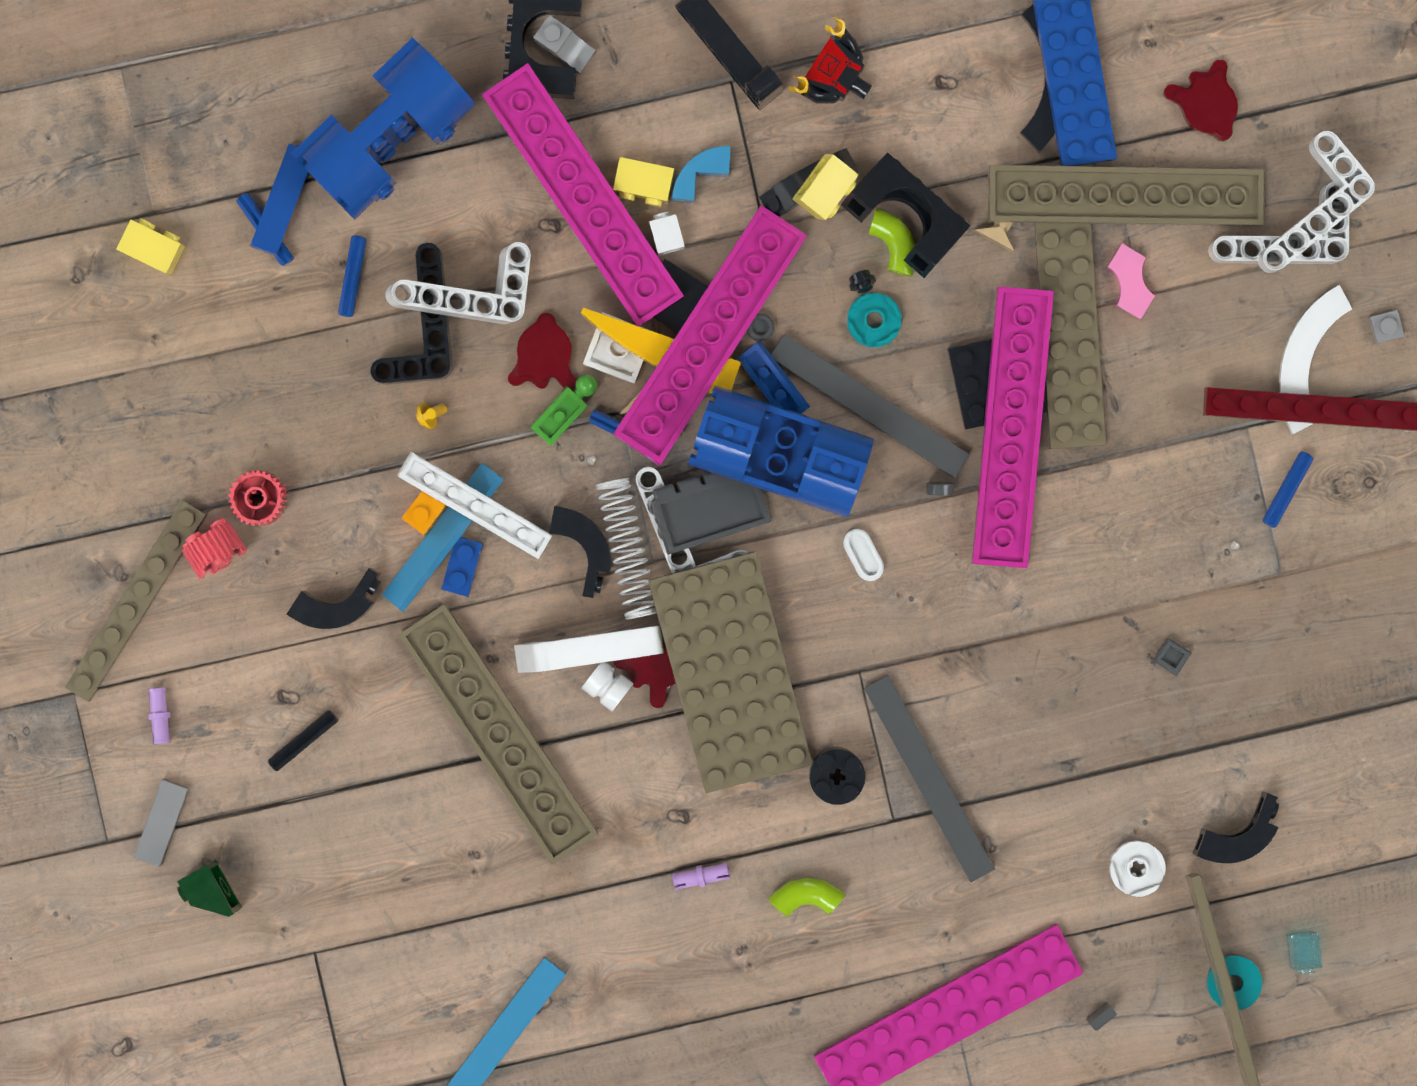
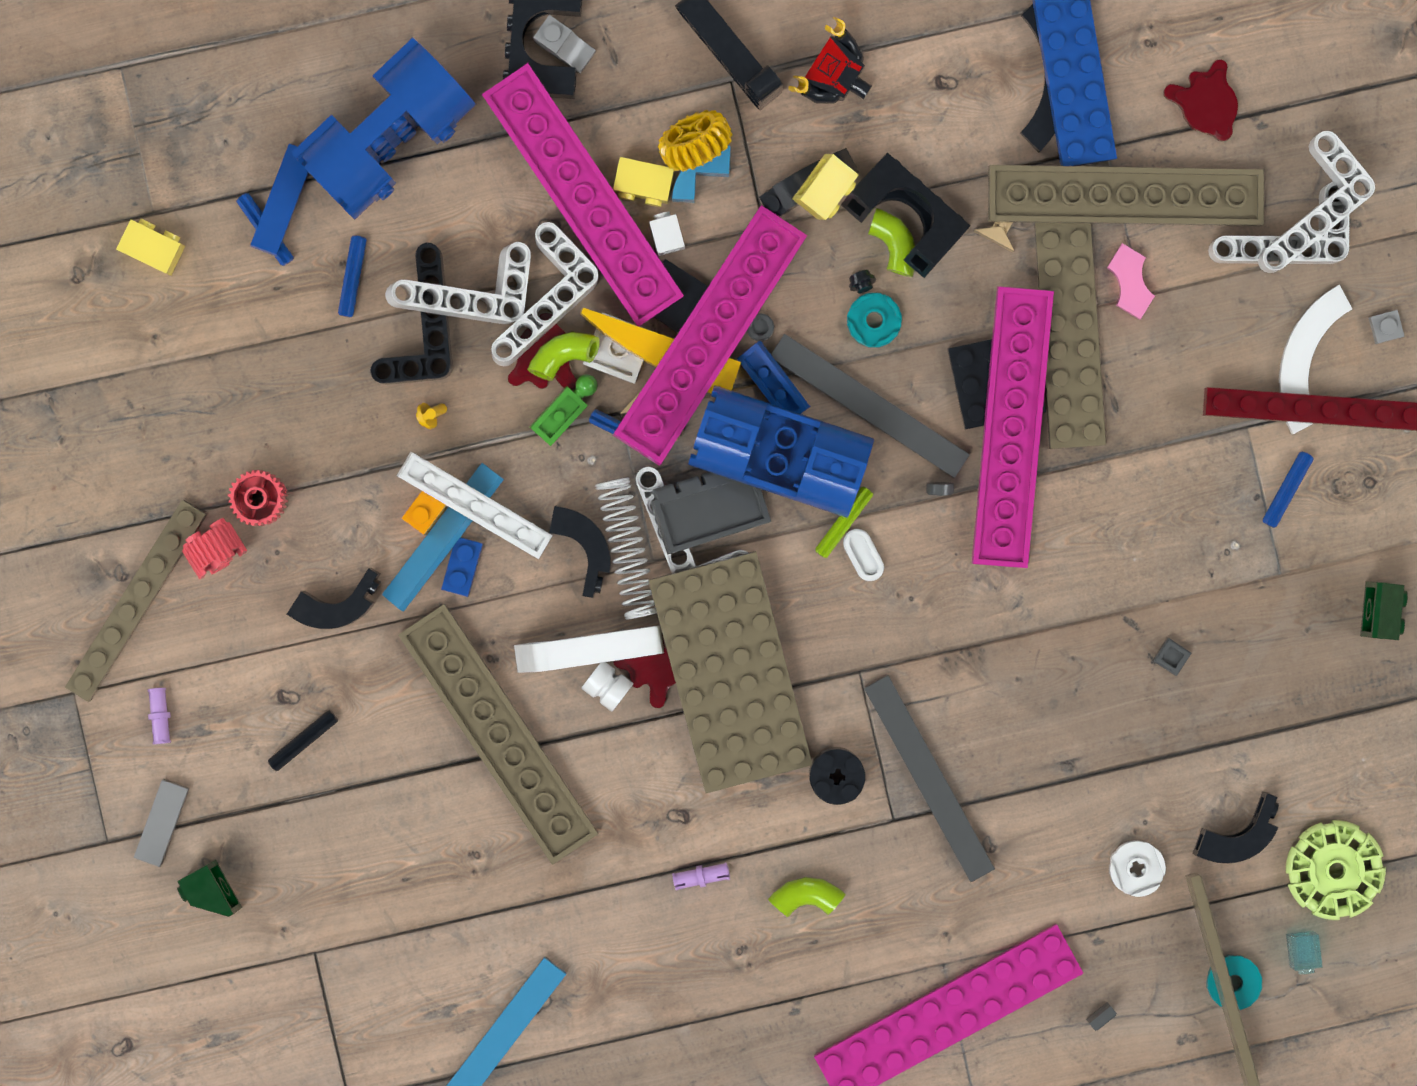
(550, 300): none -> white beam
(561, 350): none -> lime cylinder
(695, 140): none -> yellow gear
(842, 524): none -> lime axle
(1319, 865): none -> yellowish green plate
(1383, 610): none -> dark green slope

